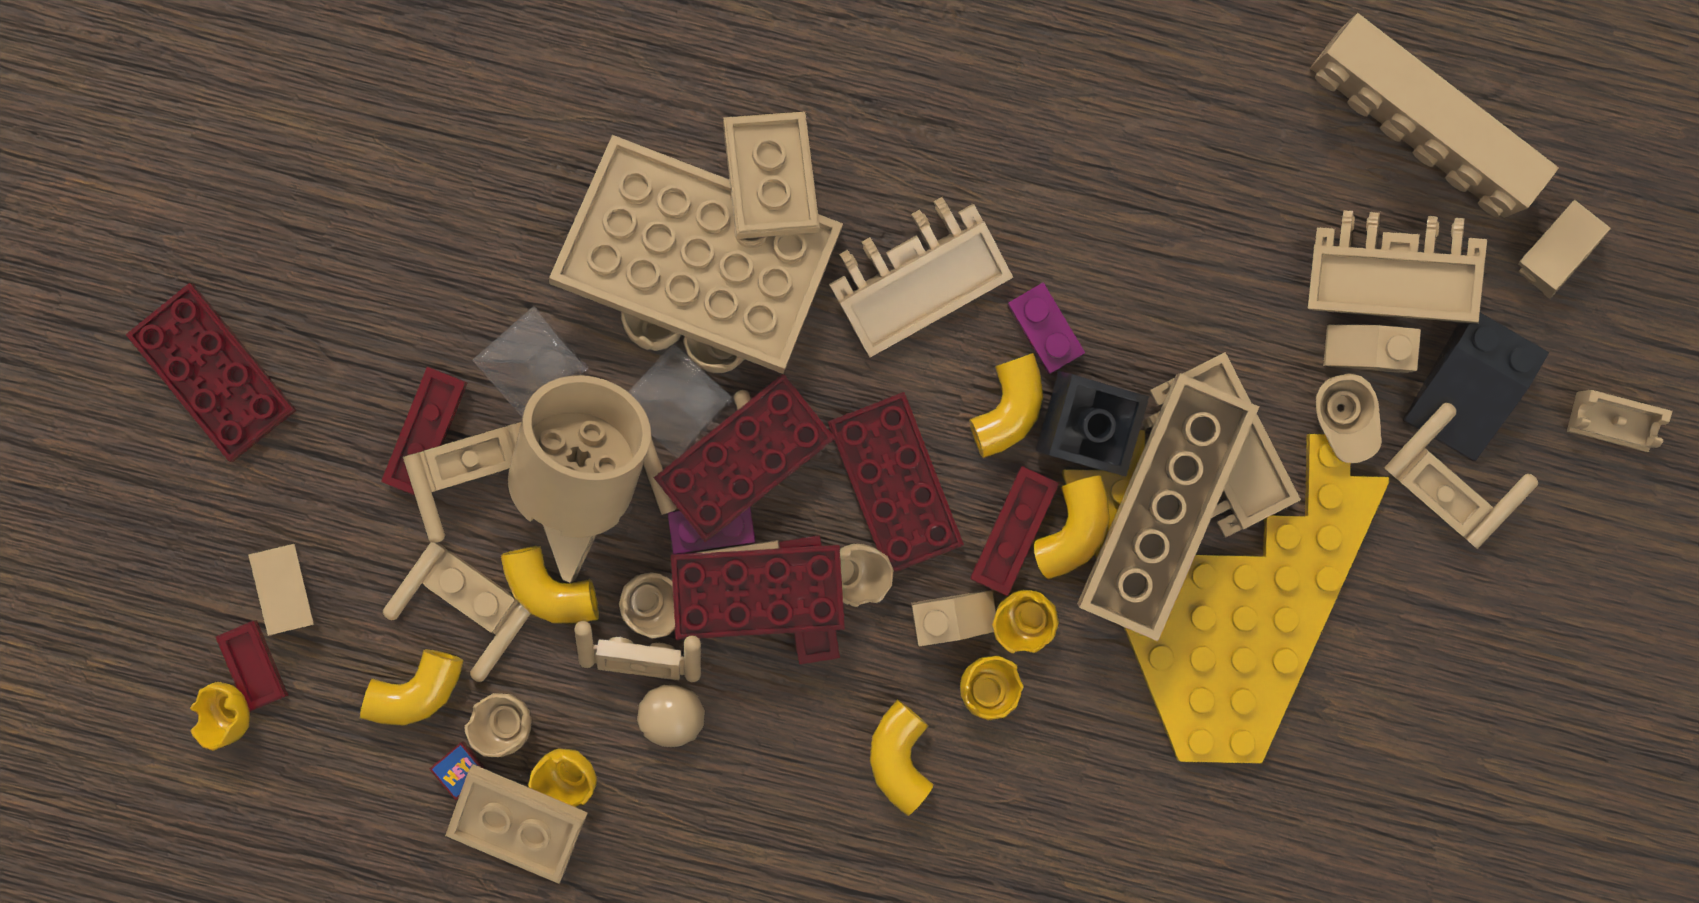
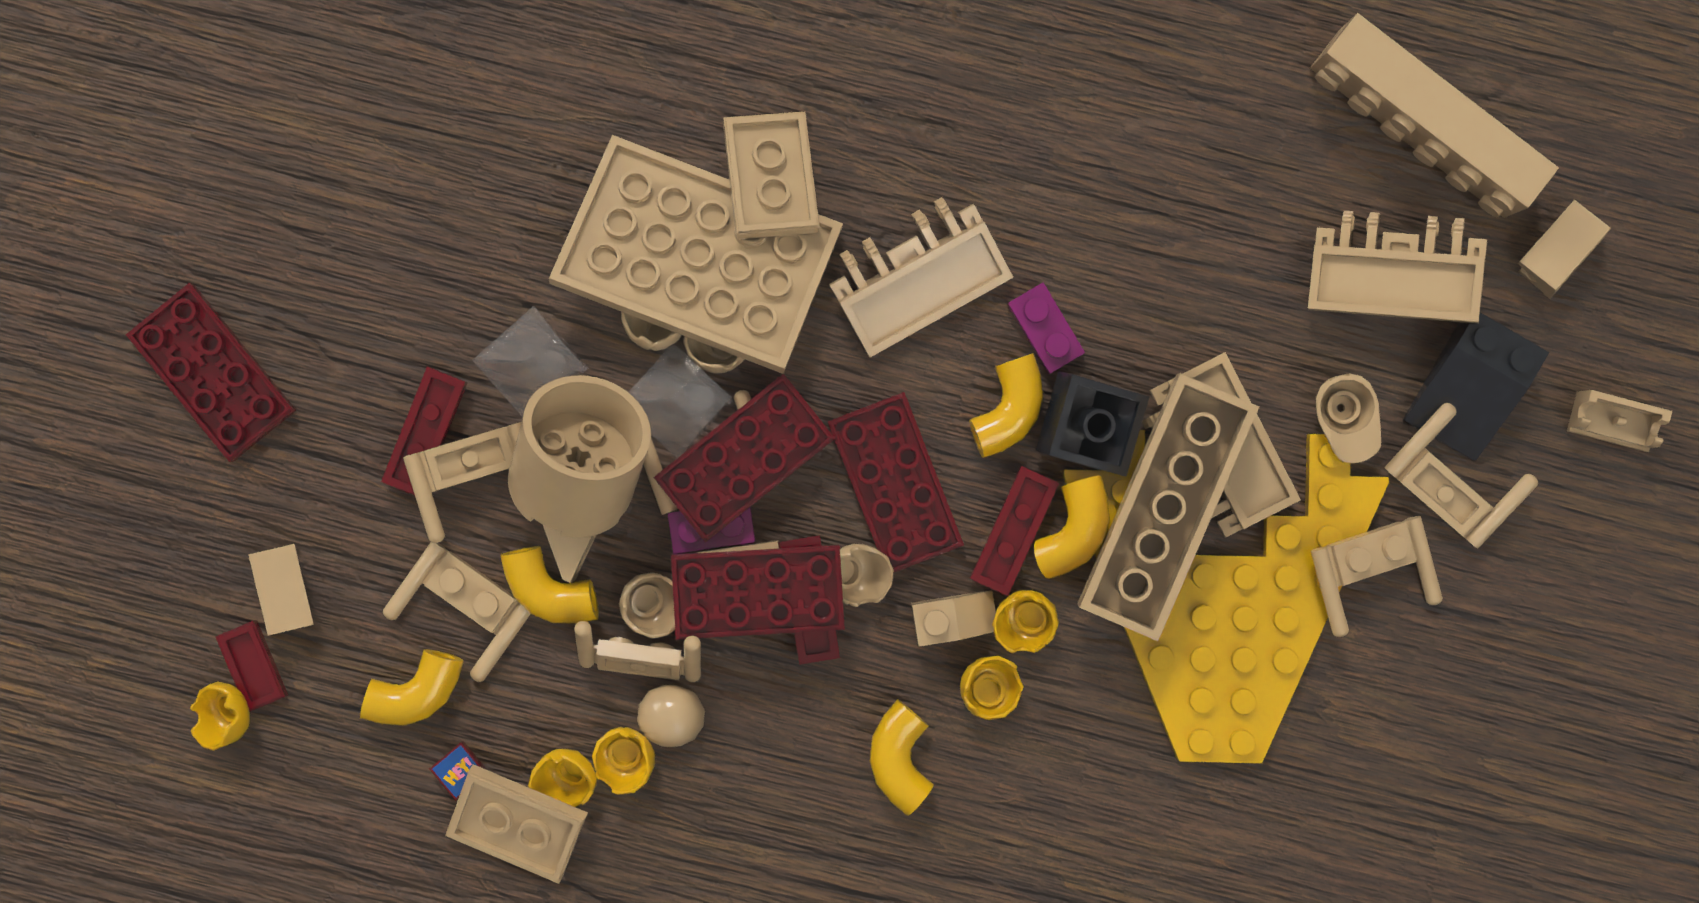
(498, 725): tan hair -> none
(623, 760): none -> yellow hair
(1369, 556): none -> tan plate
(1372, 347): tan slope -> none

